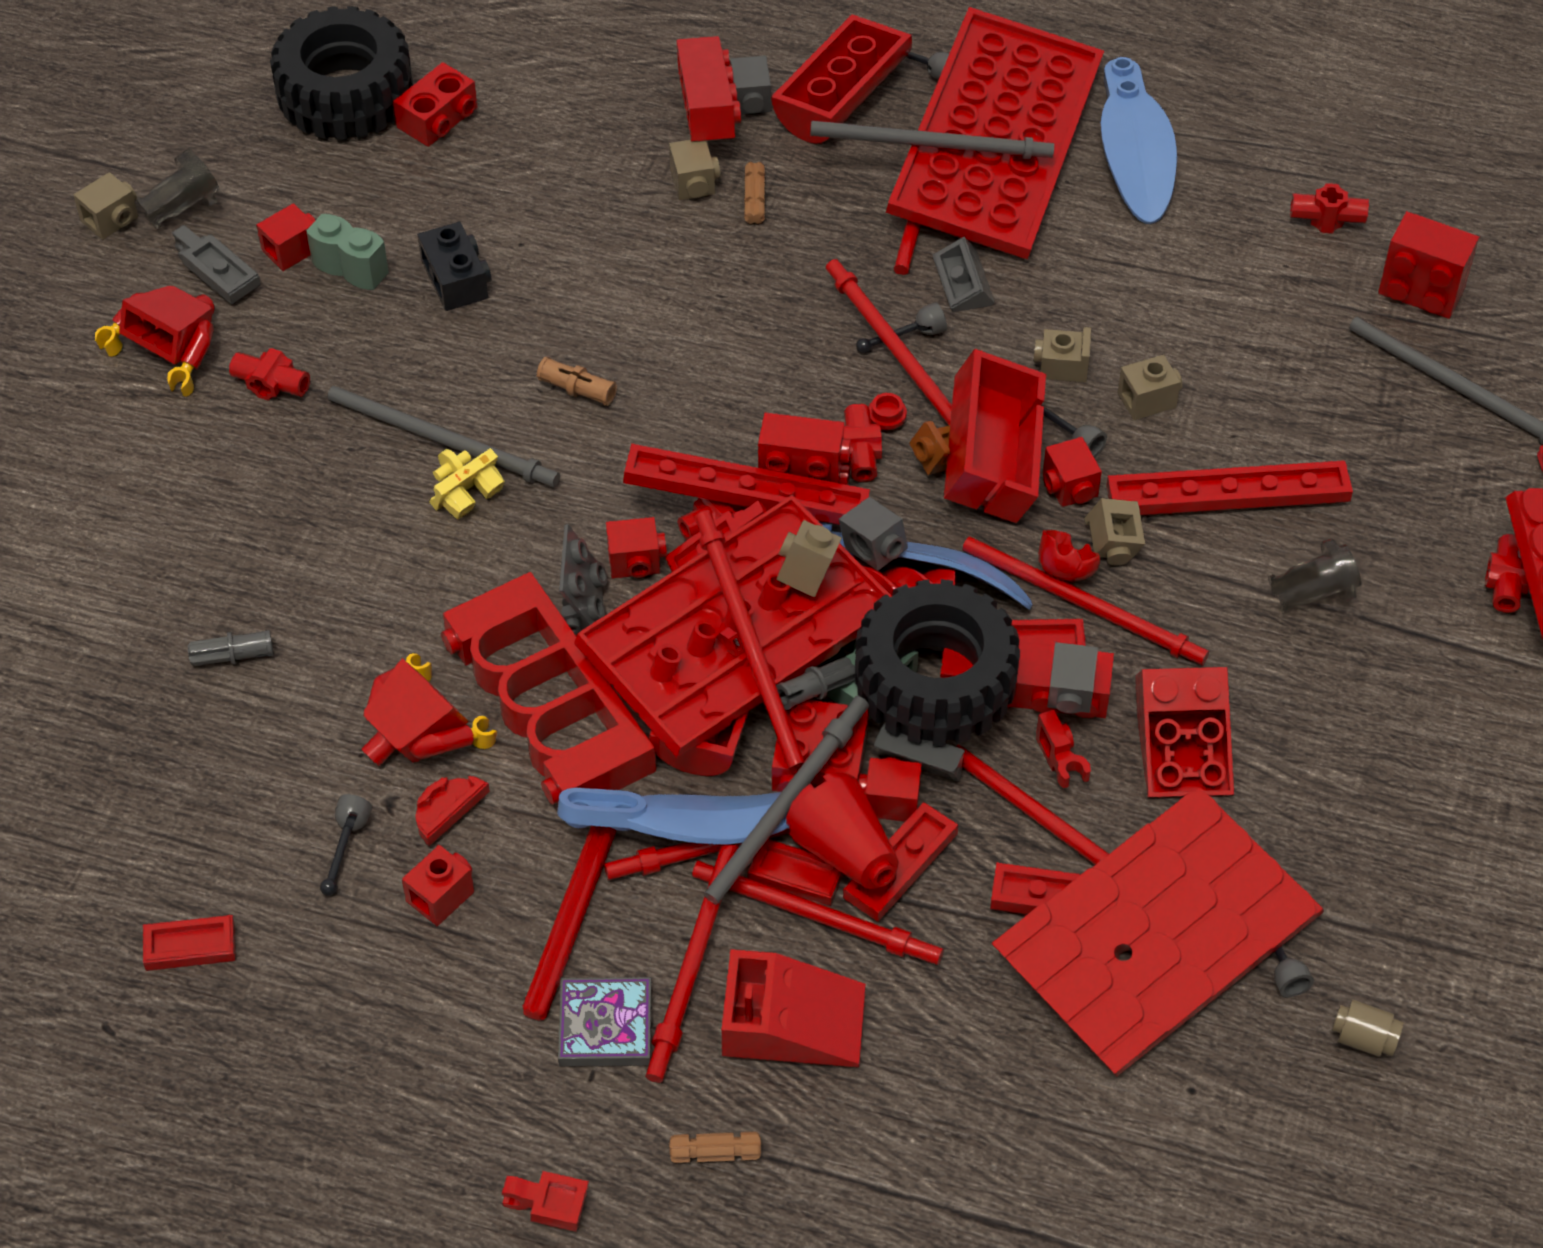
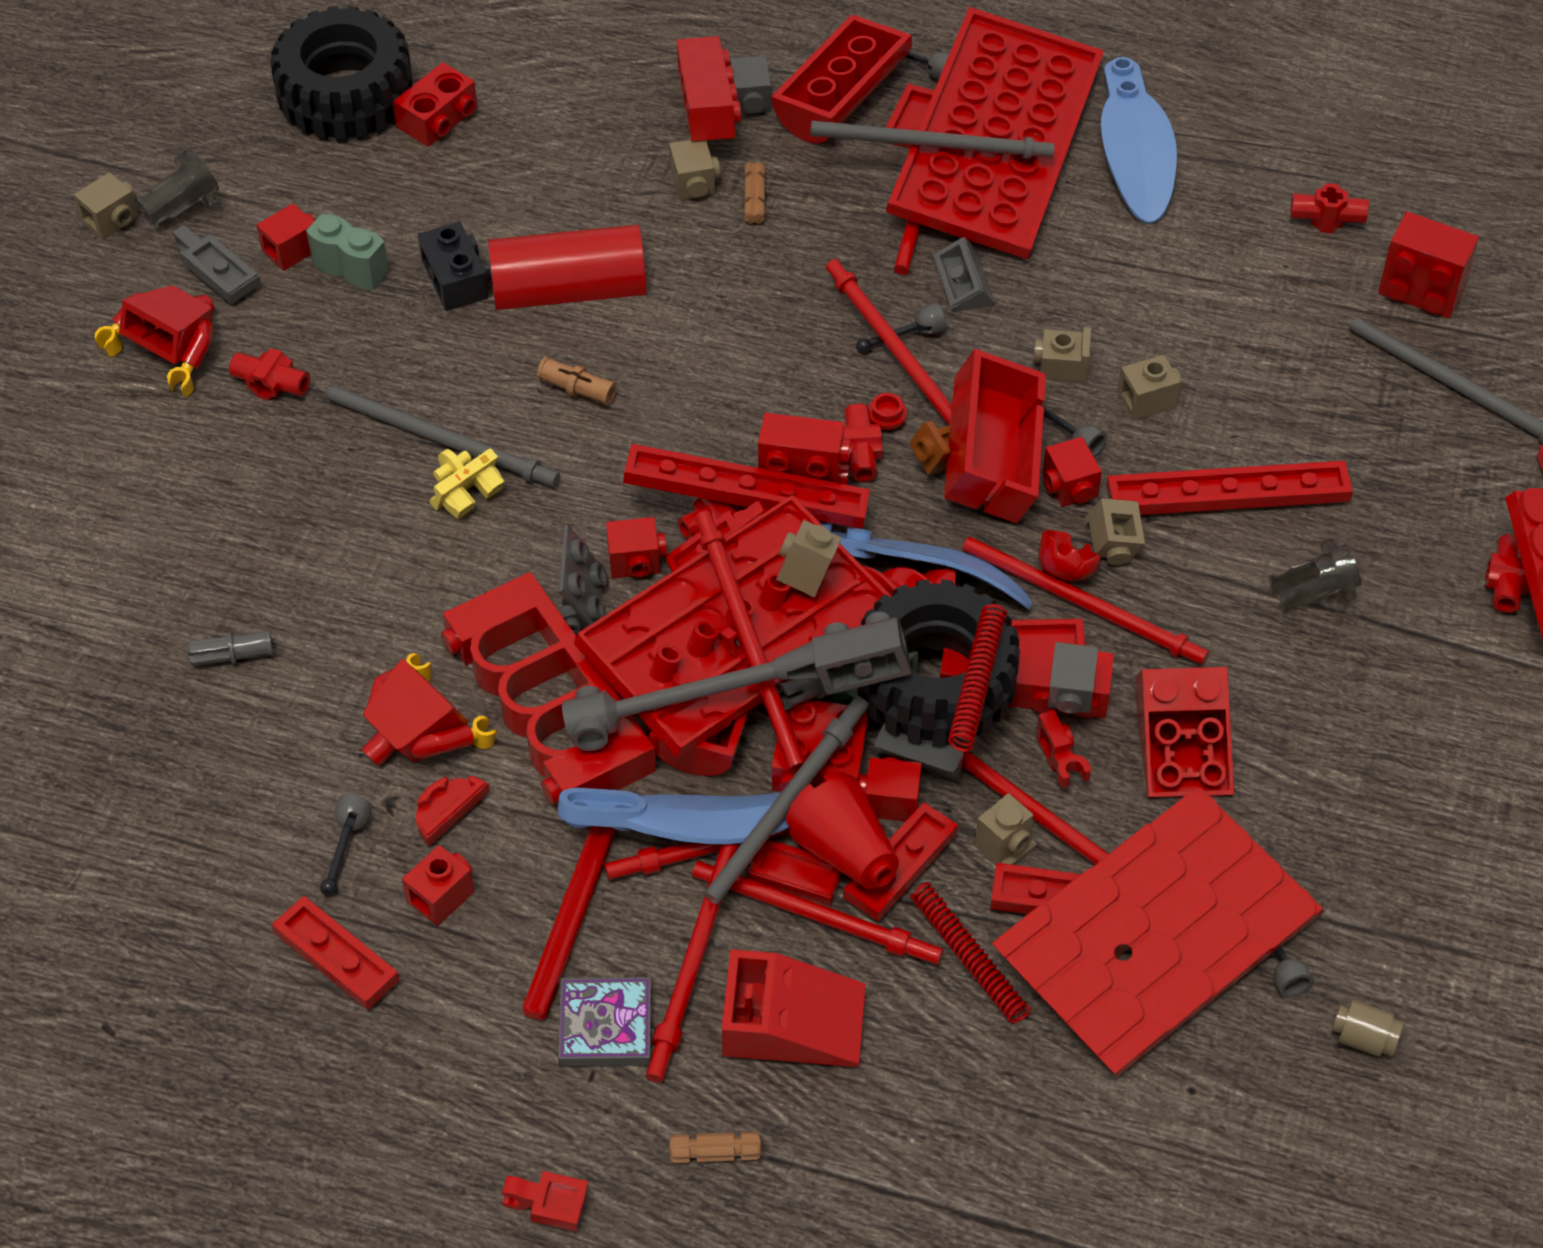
(189, 942): red tile -> none
(335, 952): none -> red plate
(567, 267): none -> red brick
(840, 658): none -> dark grey bar
(873, 533): dark grey brick -> none
(910, 109): none -> red tile
(974, 692): none -> red piece
(1005, 832): none -> dark tan brick
(1013, 1009): none -> red piece

